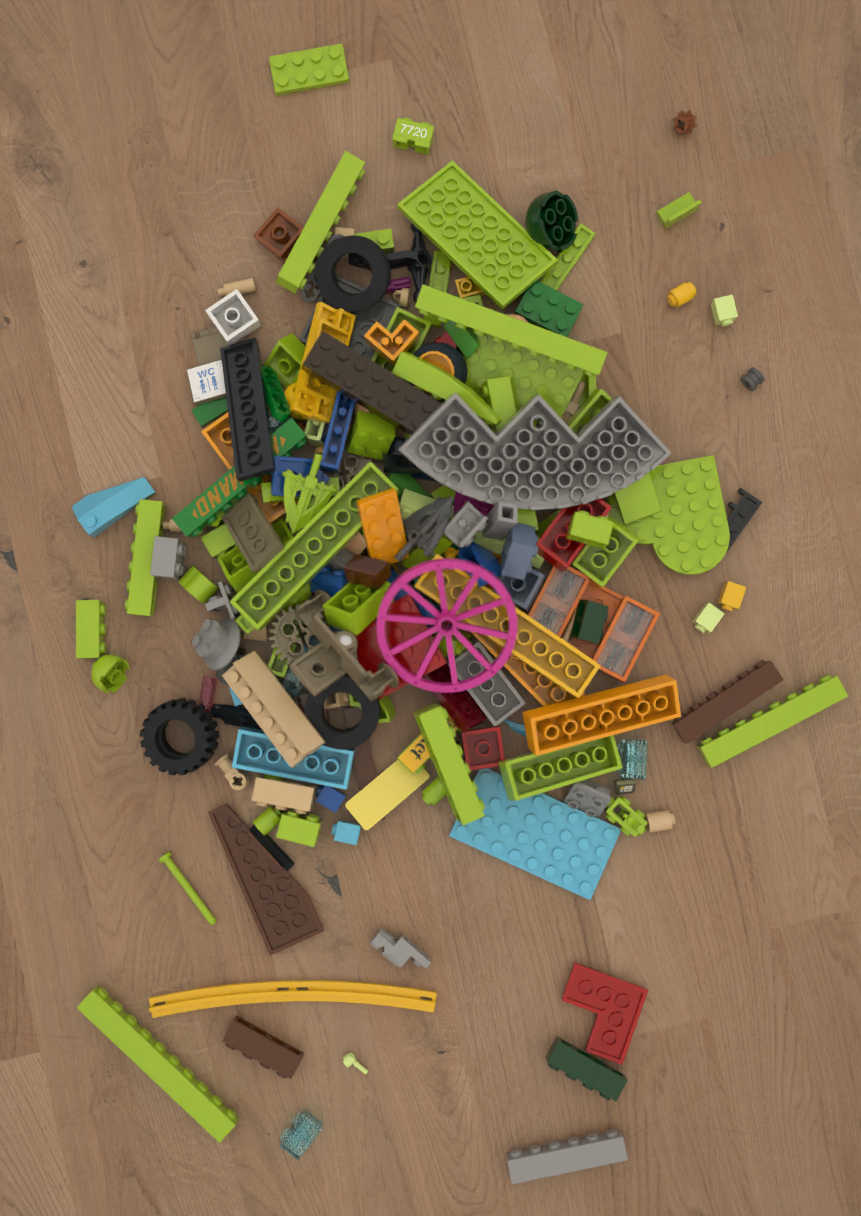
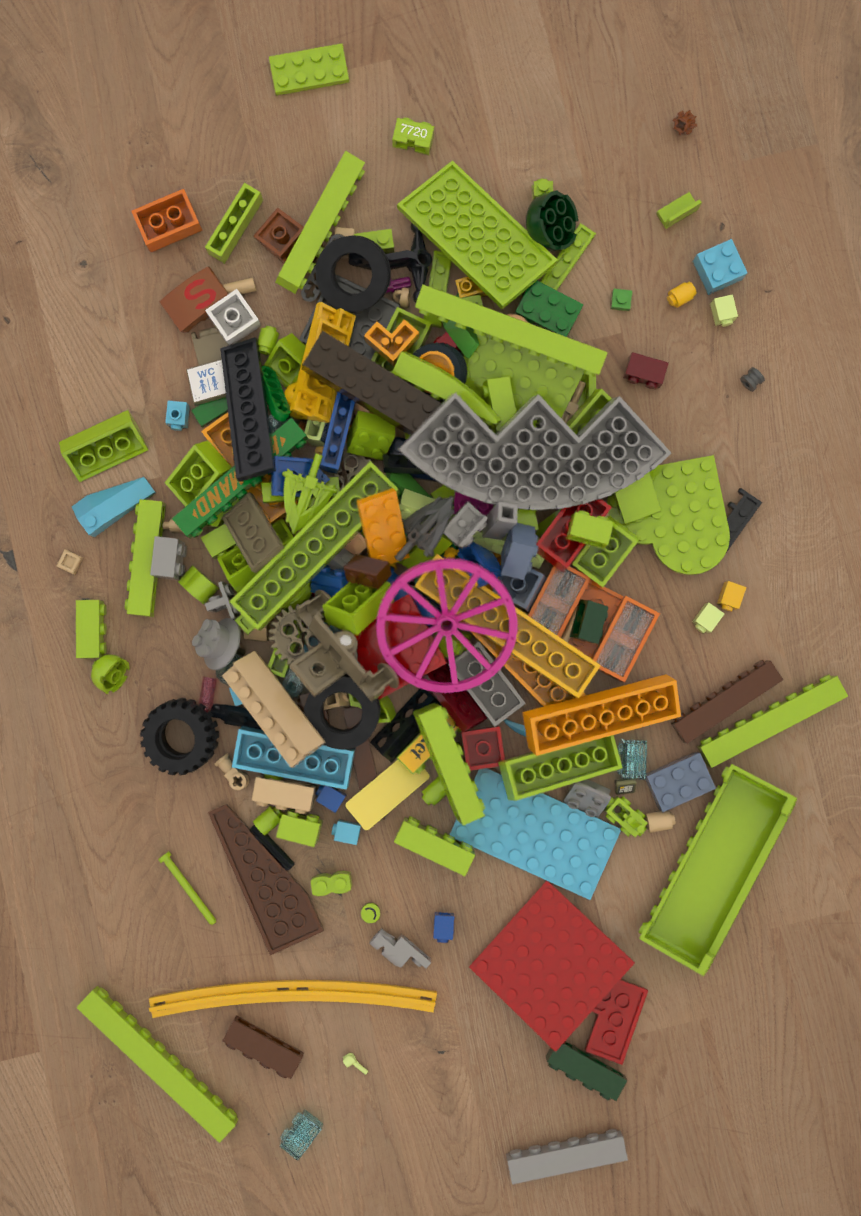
(69, 561): none -> tan tile
(103, 446): none -> lime slope
(166, 220): none -> orange brick
(177, 415): none -> medium azure brick
(192, 297): none -> dark orange slope
(197, 472): none -> lime brick
(234, 223): none -> lime brick
(267, 339): none -> lime brick
(325, 883): none -> lime brick
(370, 912): none -> lime tile
(407, 730): none -> black fence
(435, 846): none -> lime brick
(443, 927): none -> blue brick
(541, 186): none -> lime brick
(551, 965): none -> red plate
(621, 299): none -> bright green plate
(645, 371): none -> dark red brick
(679, 781): none -> sand blue brick
(718, 869): none -> lime windscreen
(720, 266): none -> medium azure brick

